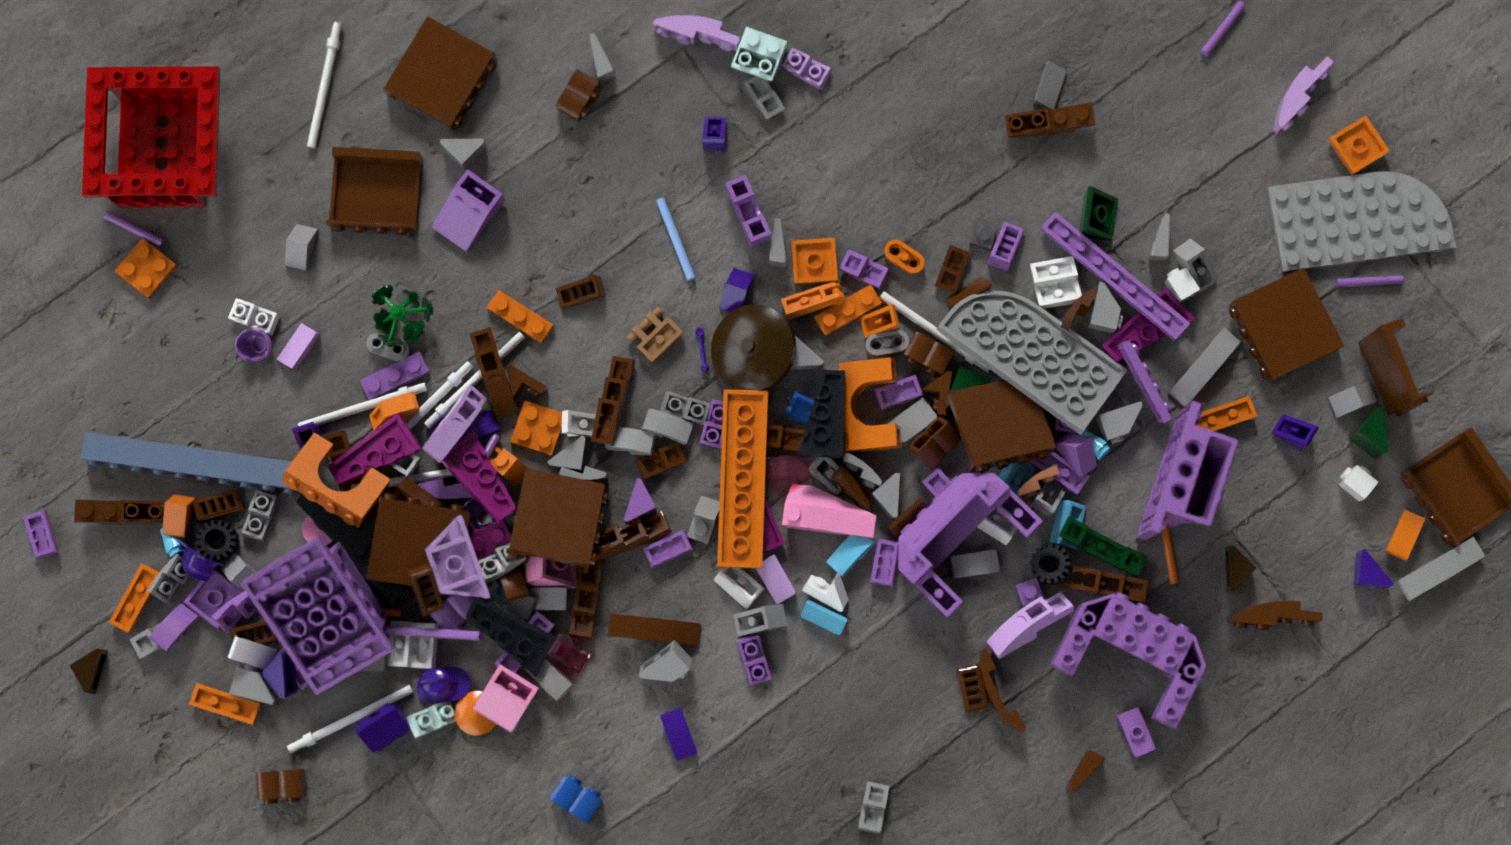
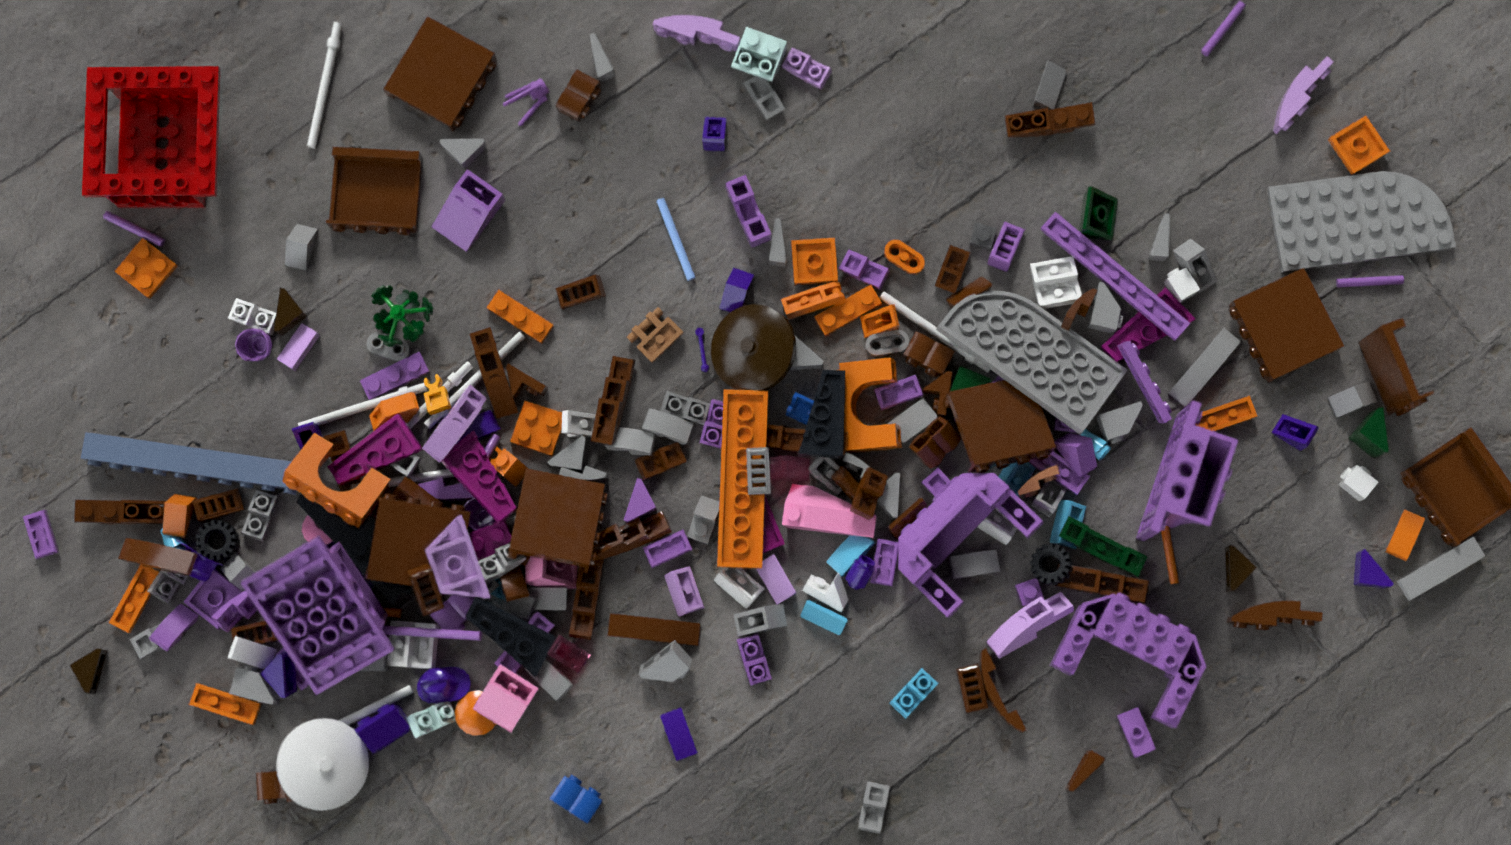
(158, 556): none -> reddish brown slope
(287, 313): none -> dark brown slope
(322, 764): none -> white dish
(437, 396): none -> light orange plate
(536, 90): none -> medium lavender plant
(684, 591): none -> lavender slope
(753, 452): none -> light grey slope
(860, 572): none -> dark purple brick
(868, 492): none -> reddish brown slope
(913, 693): none -> medium azure slope

